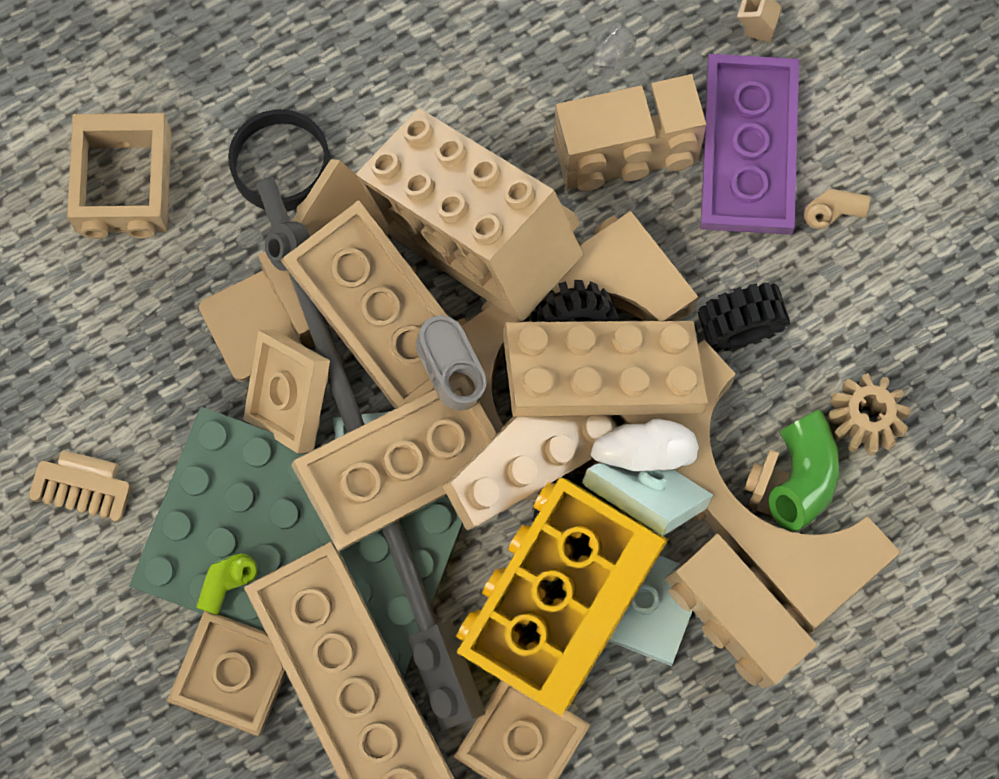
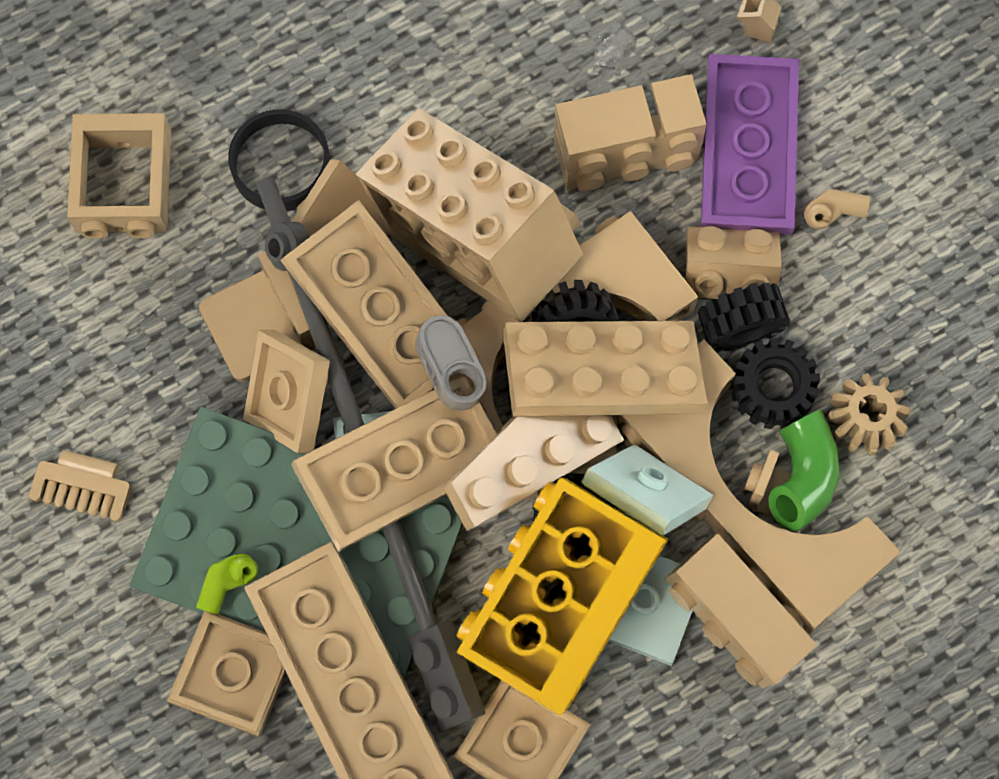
(647, 446): white arm -> none
(730, 259): none -> tan bracket
(787, 359): none -> black tyre

